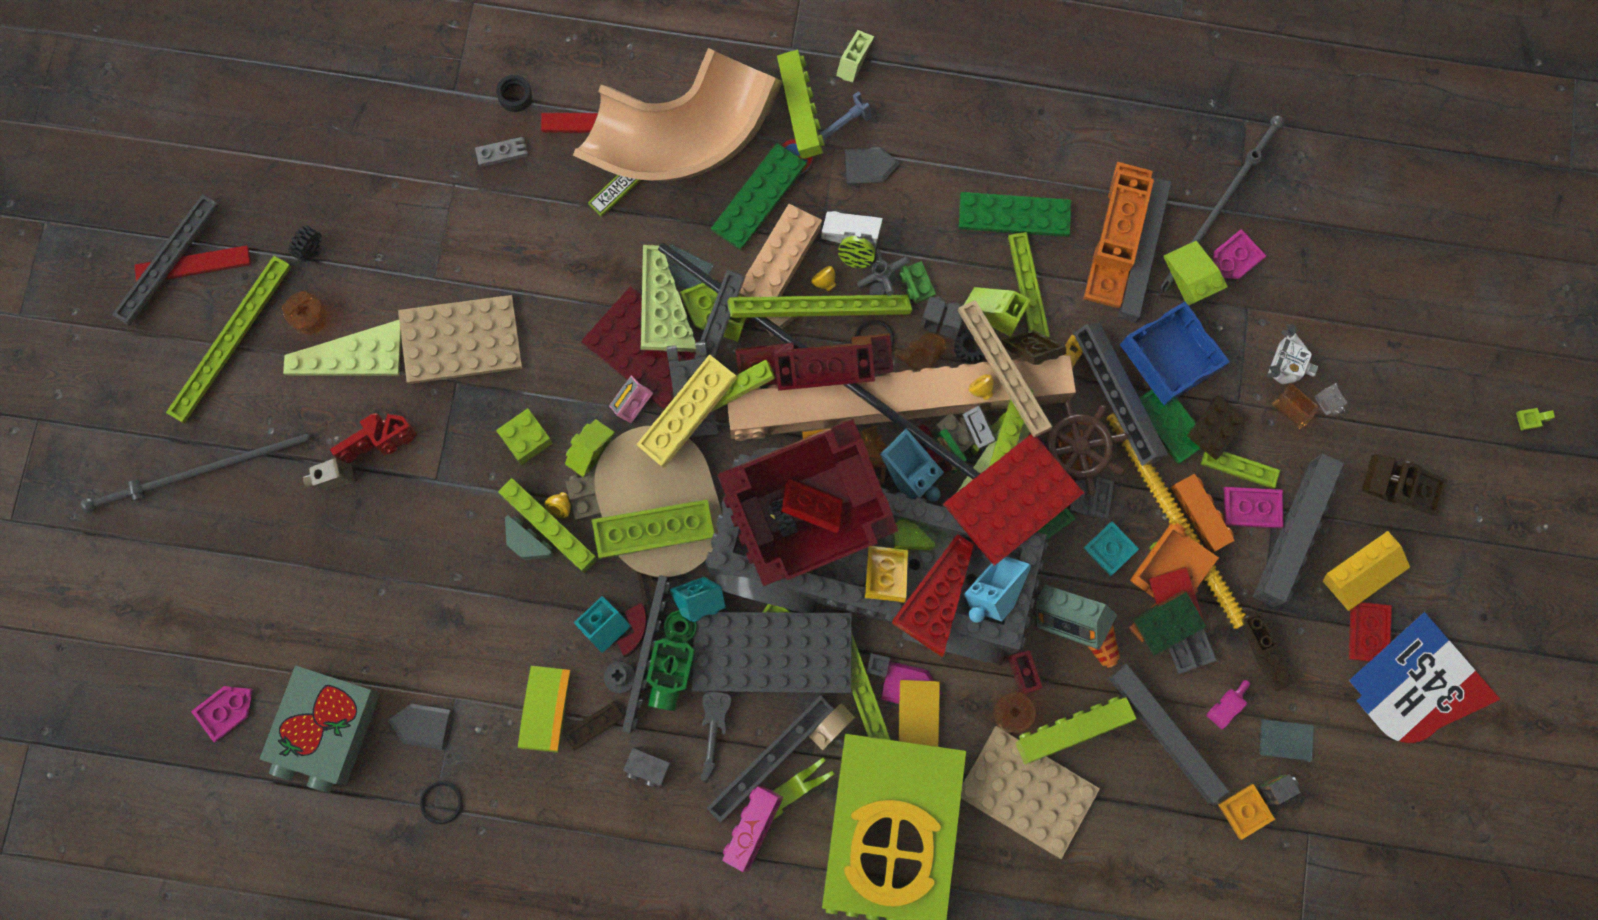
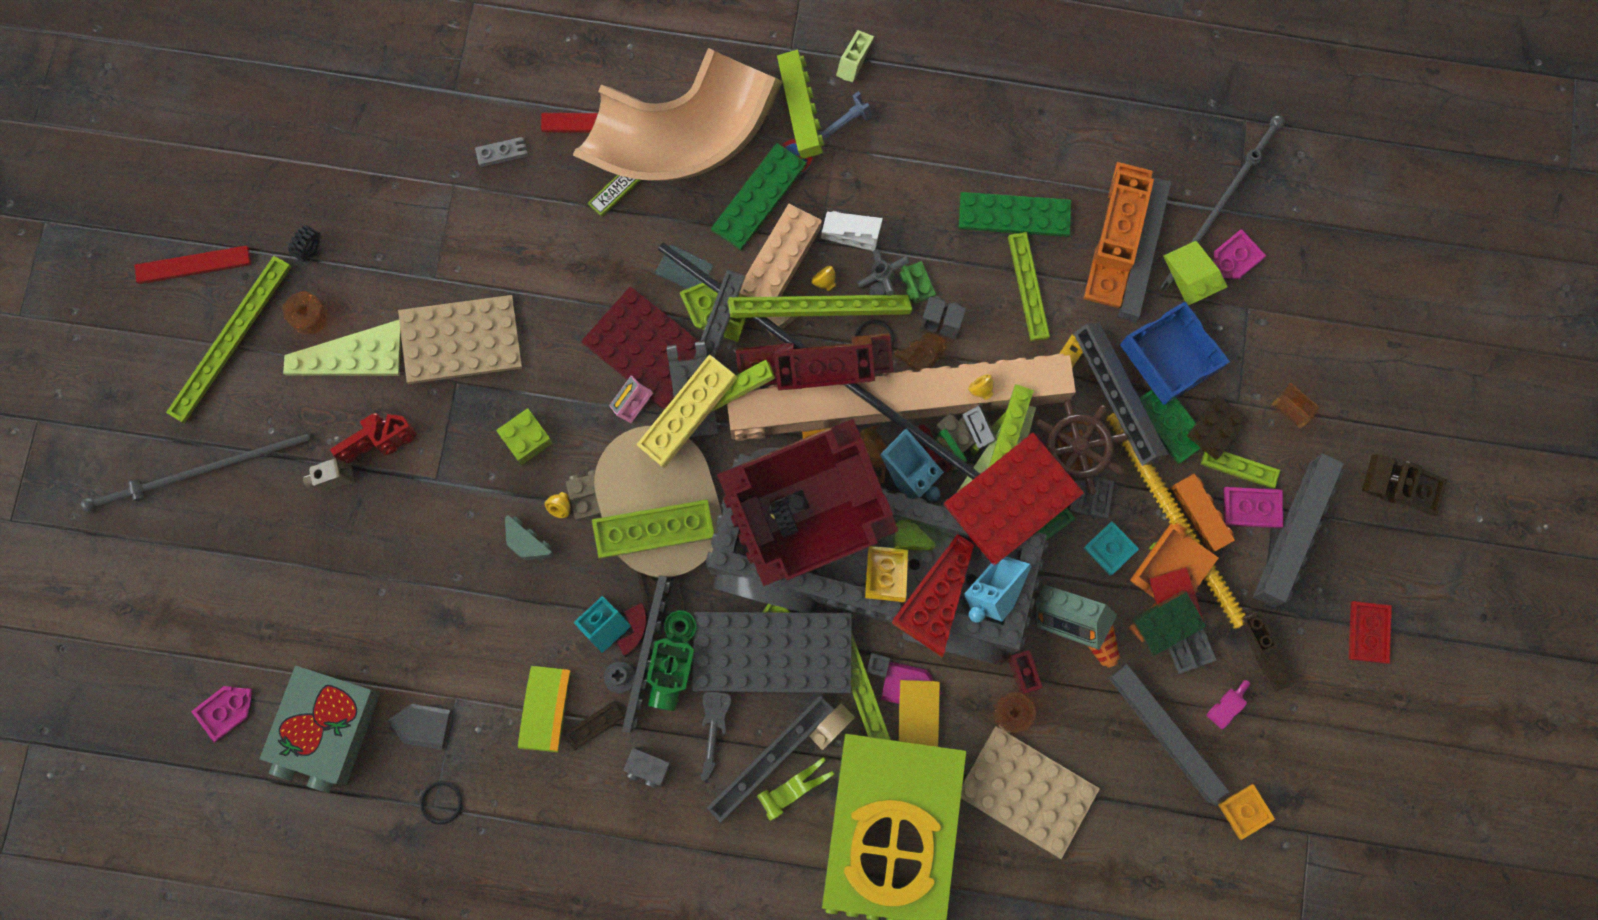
(165, 260): dark grey tile -> none
(510, 81): black tyre -> none
(547, 525): lime brick -> none
(588, 447): lime brick -> none
(662, 313): yellowish green wing -> none
(698, 598): teal slope -> none
(752, 828): dark pink brick -> none
(812, 505): red tile -> none
(856, 252): lime tile -> none
(868, 165): dark grey tile -> none
(962, 352): black tyre -> none
(1000, 307): lime slope -> none
(1004, 369): tan plate -> none
(1034, 347): dark brown plate -> none
(1075, 730): lime brick -> none
(1279, 789): flat silver brick -> none
(1286, 740): clear light blue piece -> none
(1291, 359): torso -> none
(1325, 400): clear brick -> none
(1367, 571): yellow slope -> none
(1420, 684): sticker -> none
(1532, 418): lime plate -> none

